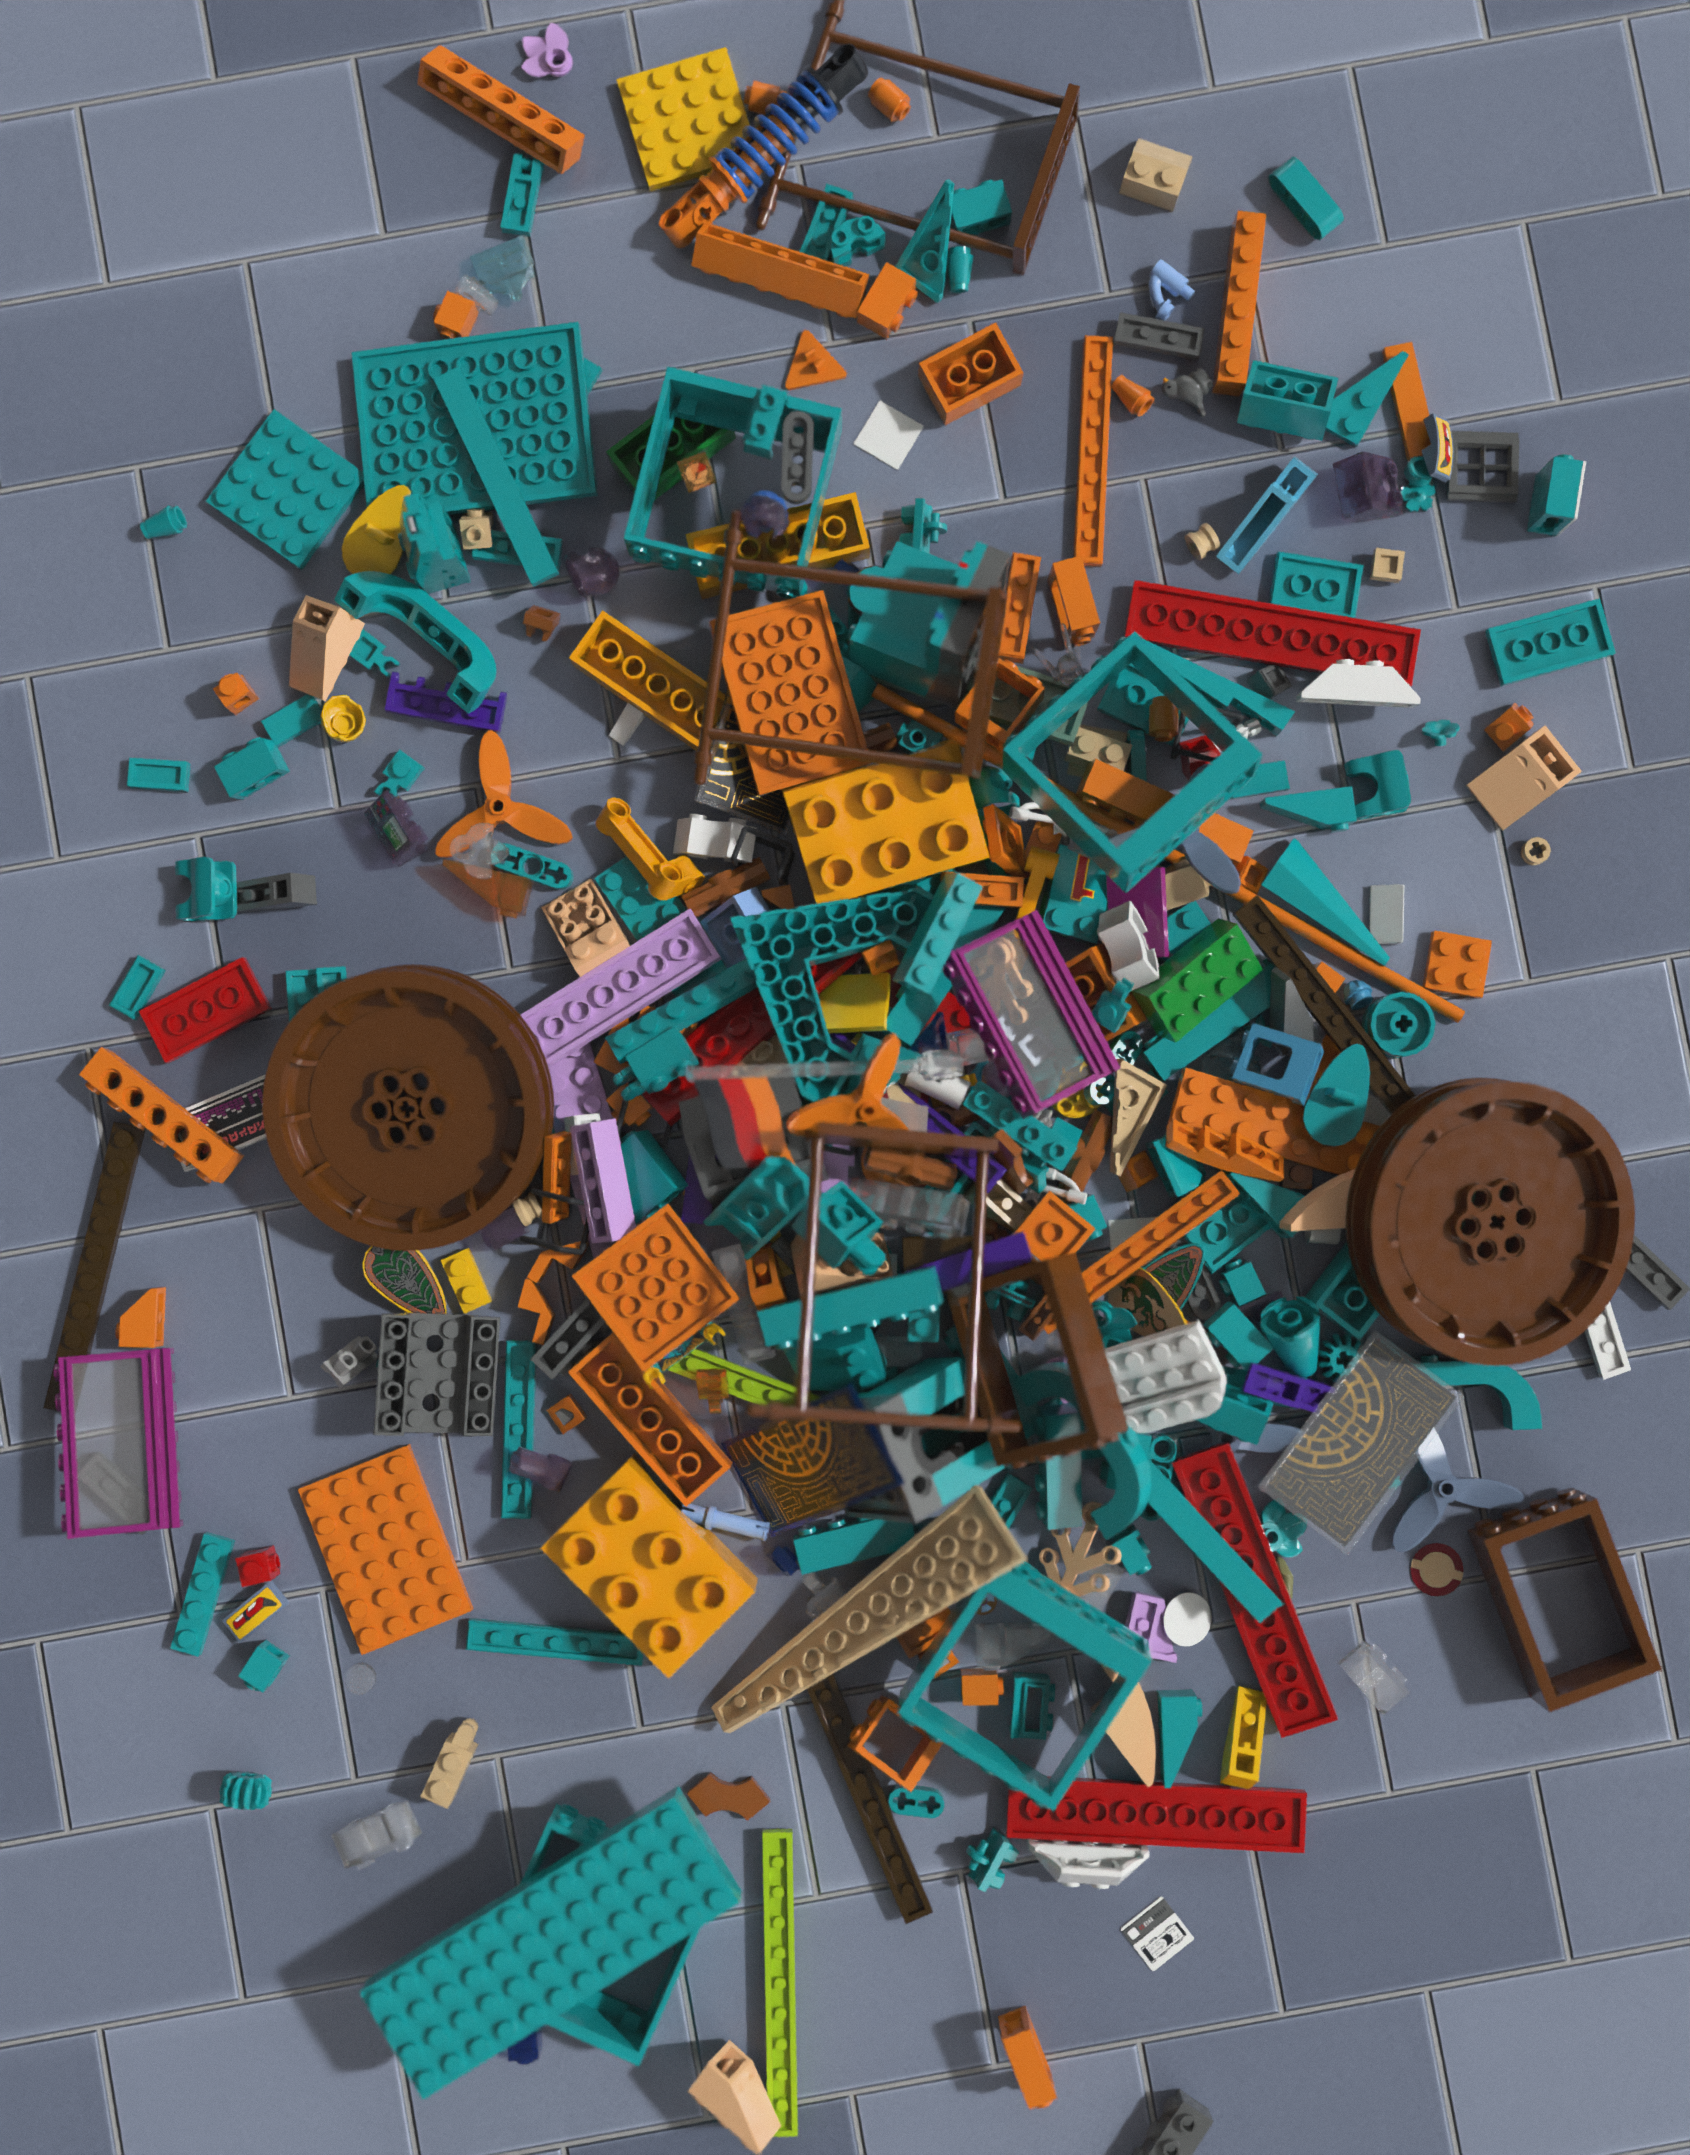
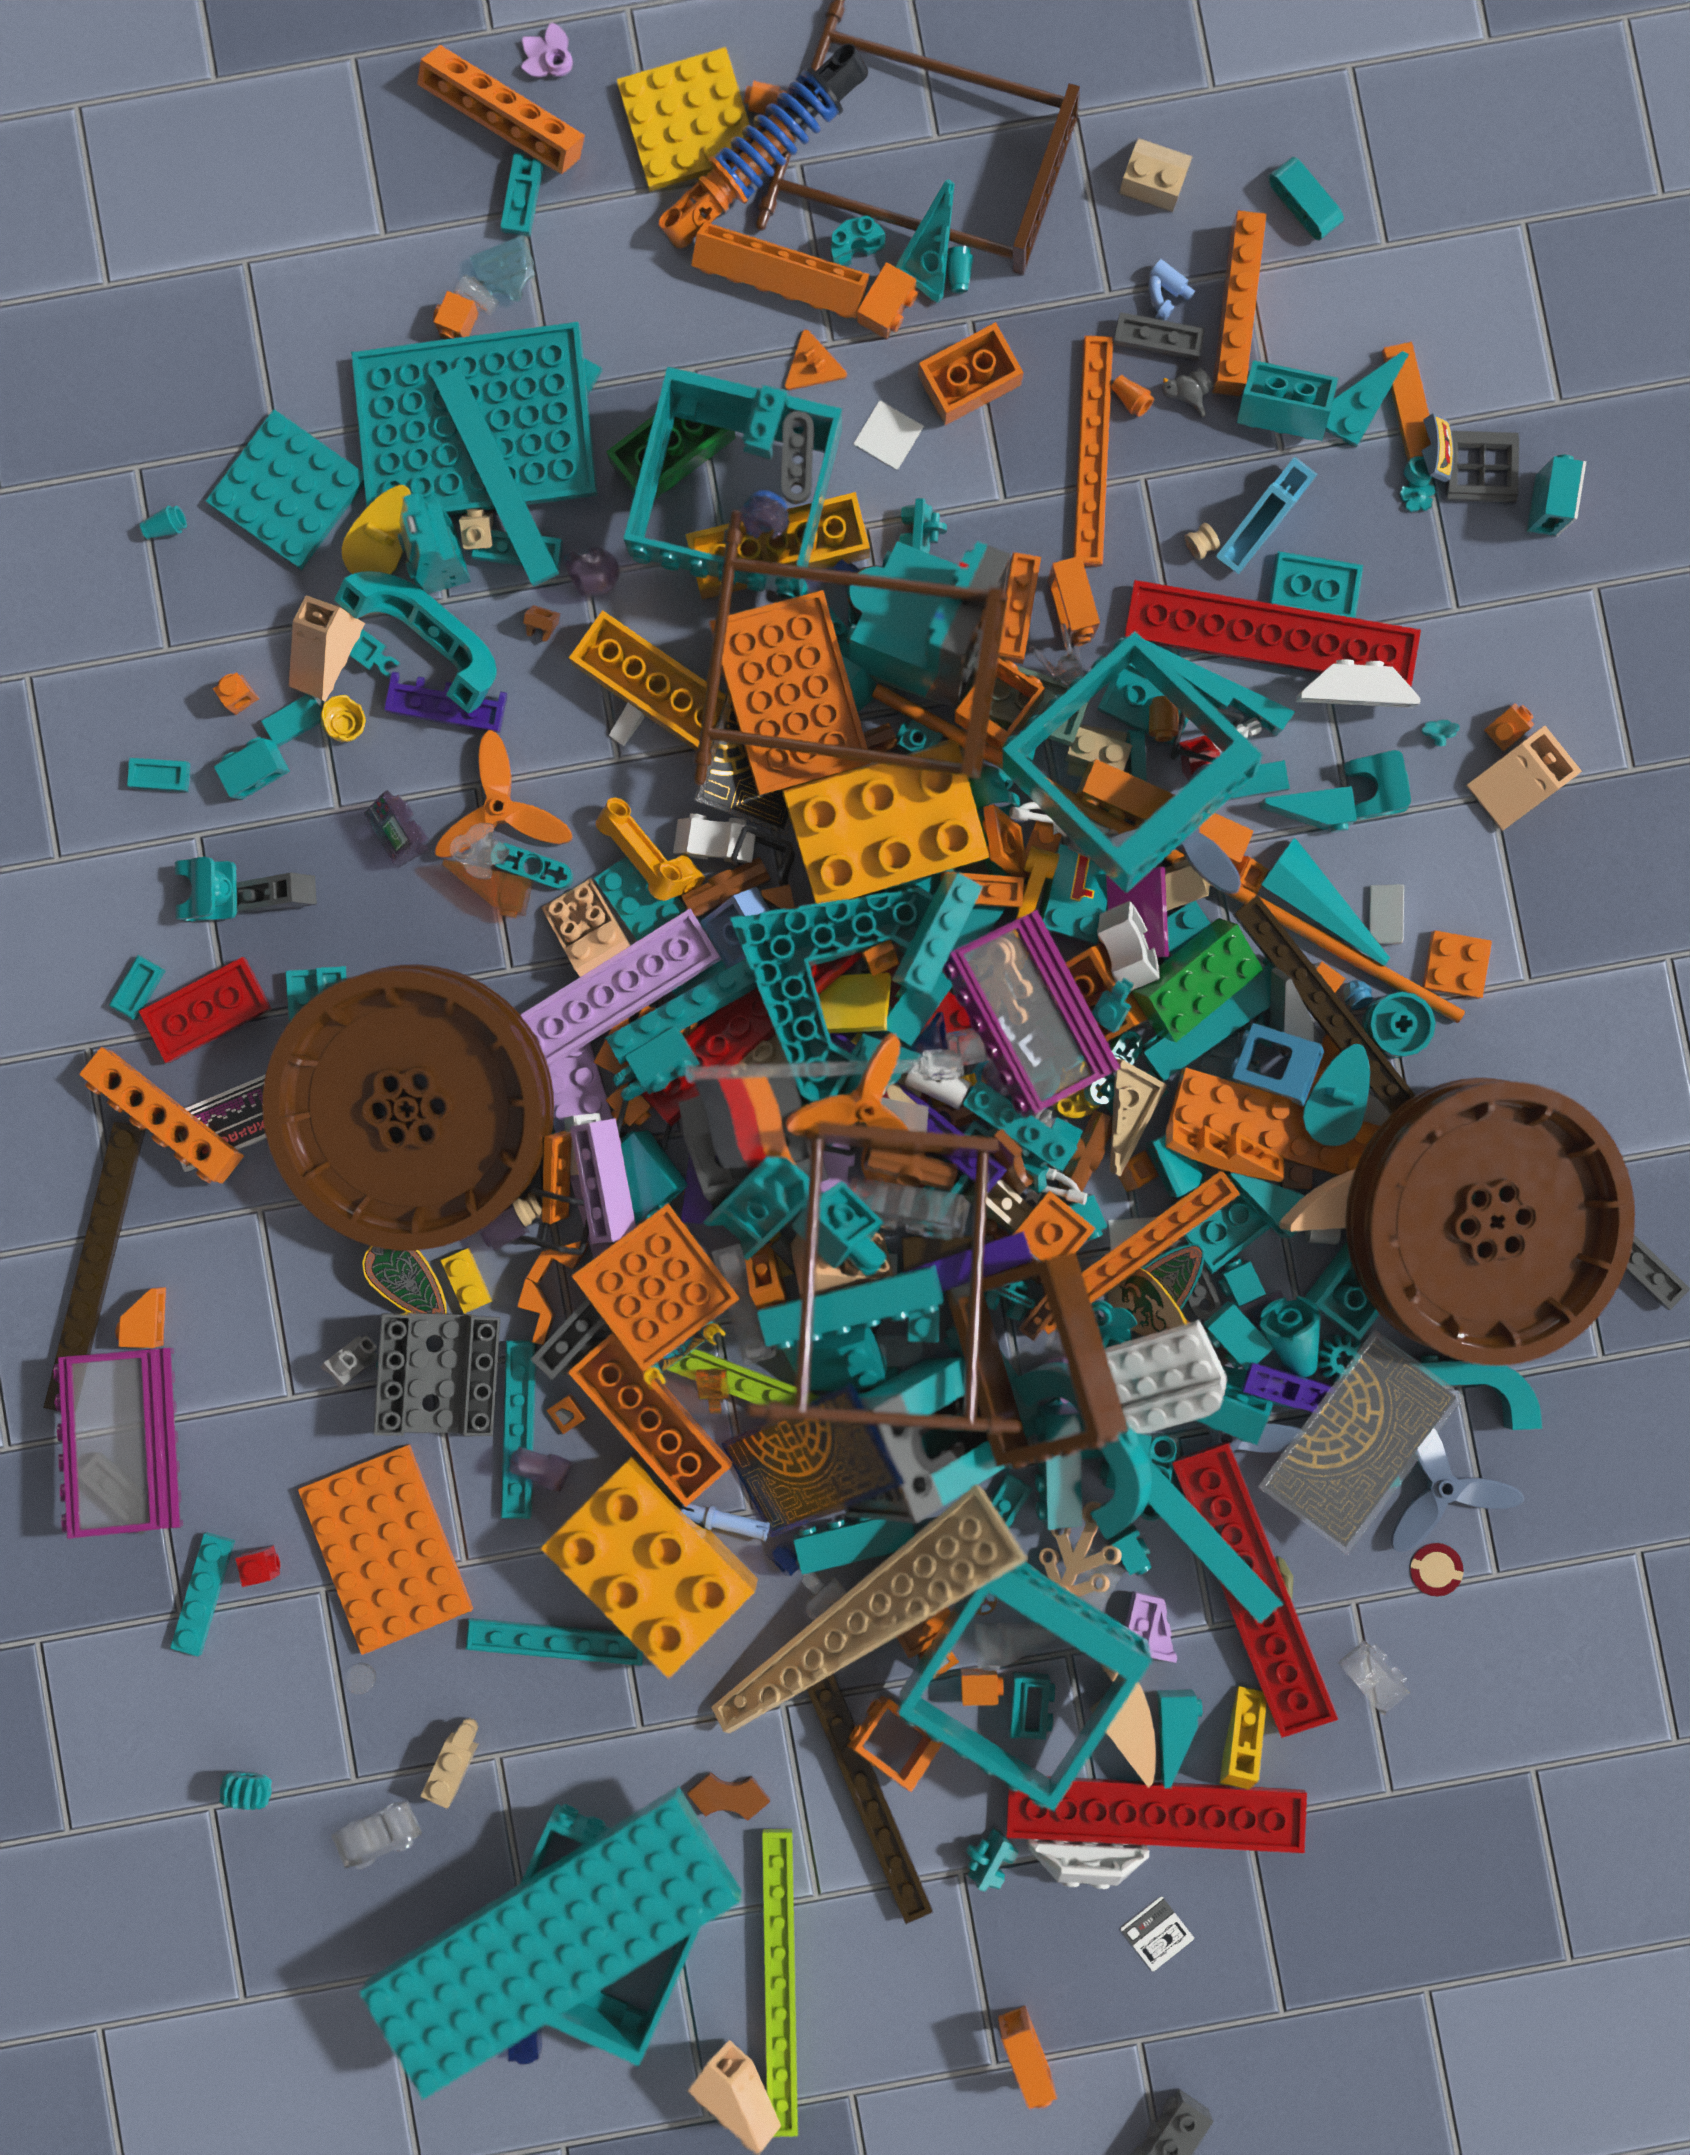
(255, 1611): slope -> none
(263, 1666): teal brick -> none
(401, 772): teal plate -> none
(696, 472): clear orange tile -> none
(825, 221): teal plate -> none
(889, 99): orange brick -> none
(916, 1808): teal beam -> none
(981, 208): teal brick -> none
(1187, 1619): white sticker -> none
(1269, 681): dark grey slope -> none
(1285, 1529): teal plate -> none
(1367, 487): clear purple slope -> none
(1387, 565): tan plate -> none
(1532, 860): tan bush -> none
(1550, 642): teal plate -> none
(1595, 1677): reddish brown door -> none
(1607, 1345): white hinge -> none

